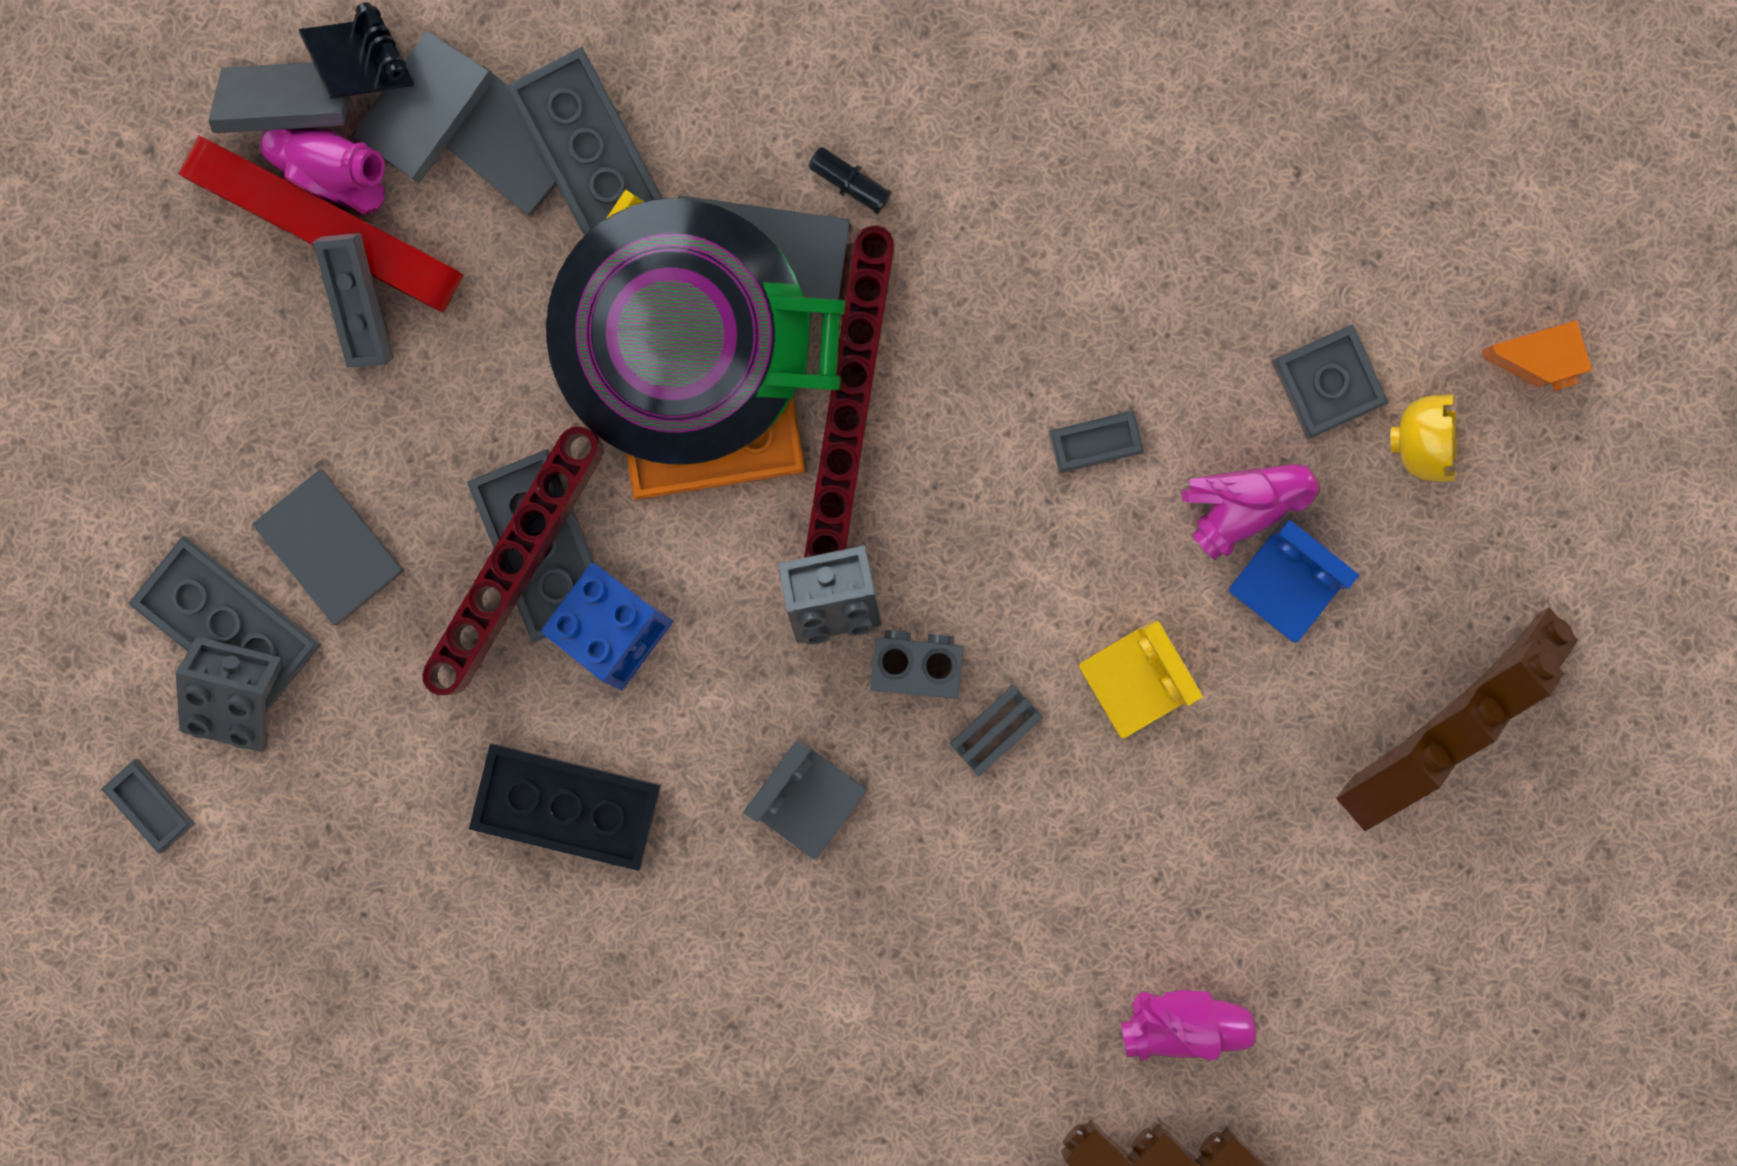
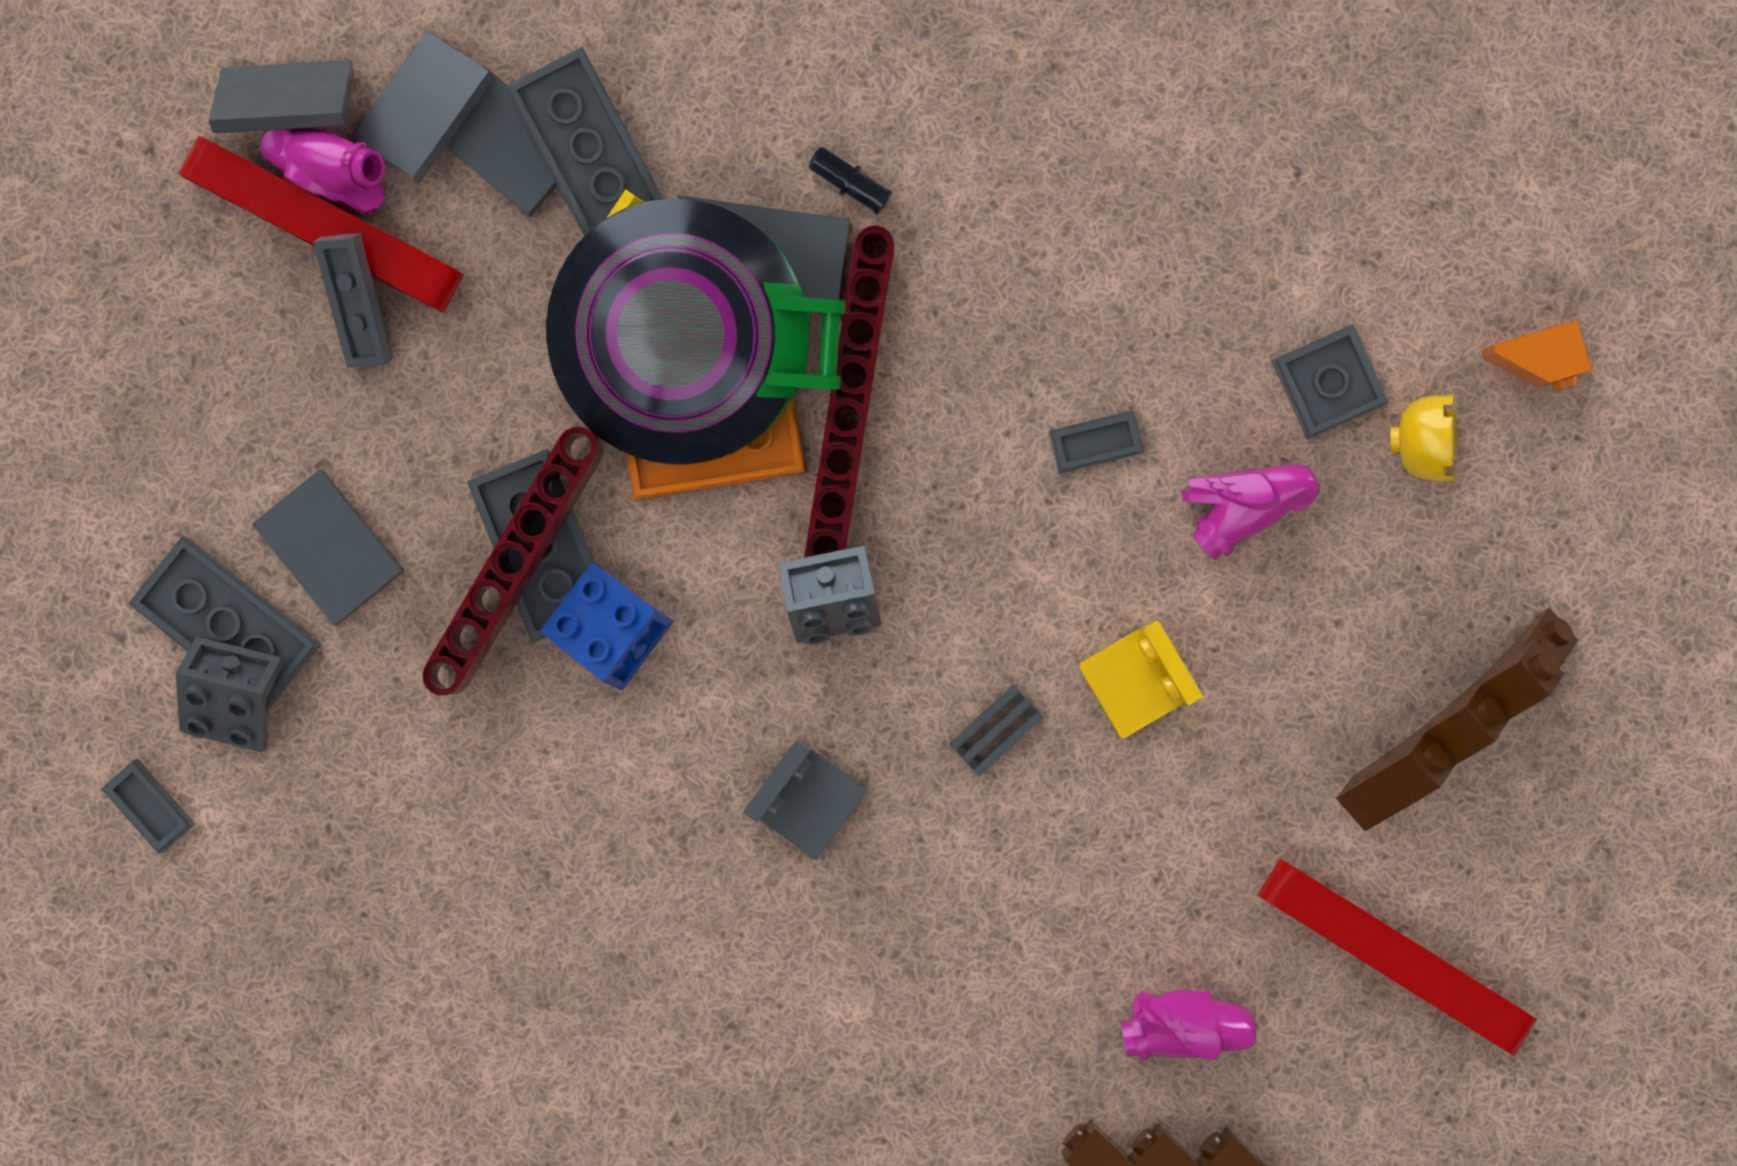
(356, 55): black hinge -> none
(565, 806): black plate -> none
(915, 677): dark grey brick -> none
(1291, 580): blue bracket -> none
(1397, 957): none -> red beam

